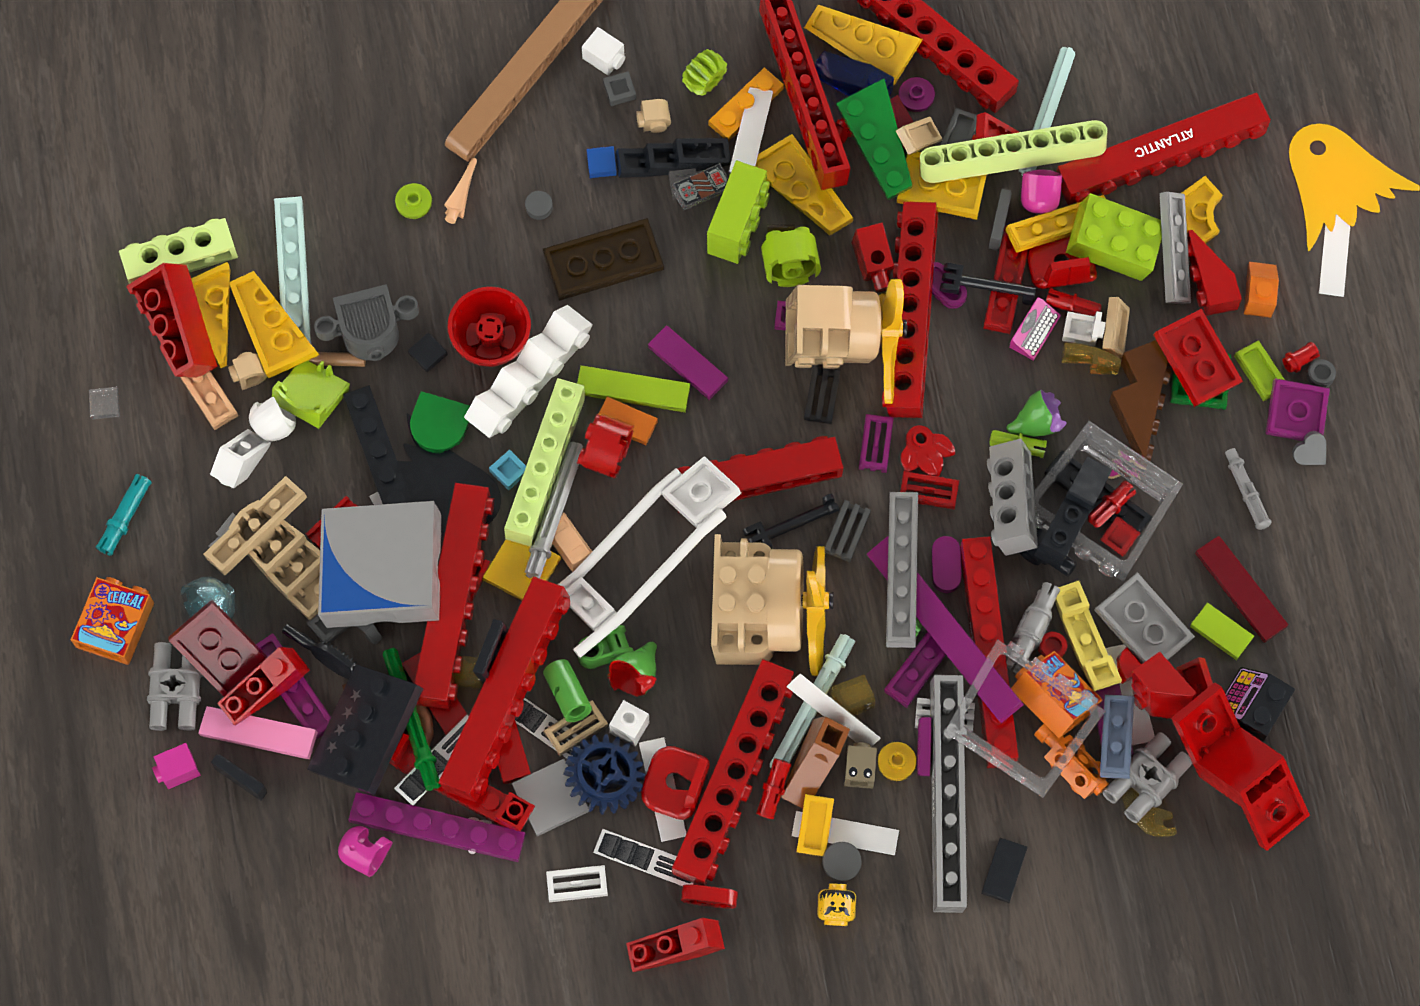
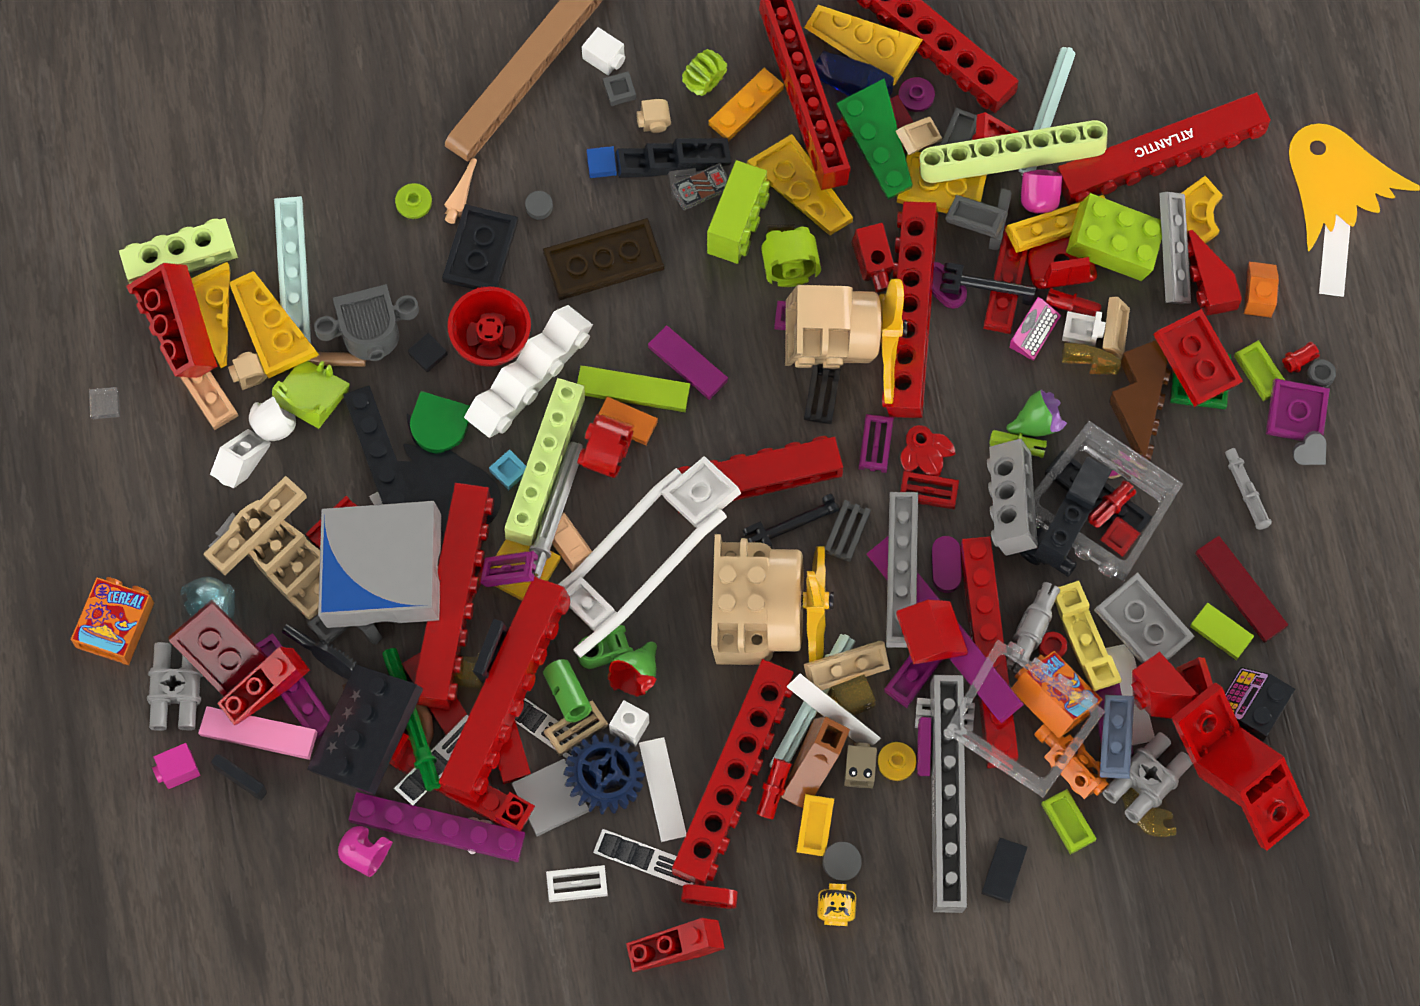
(118, 524): teal pin -> none
(480, 248): none -> black plate
(509, 574): none -> magenta tile
(668, 801): red piece -> none
(752, 128): white sticker -> none
(847, 665): none -> tan tile
(858, 834): white sticker -> none
(931, 631): none -> red slope
(976, 216): none -> dark grey tile
(1068, 821): none -> lime tile
(1126, 663): red tile -> none

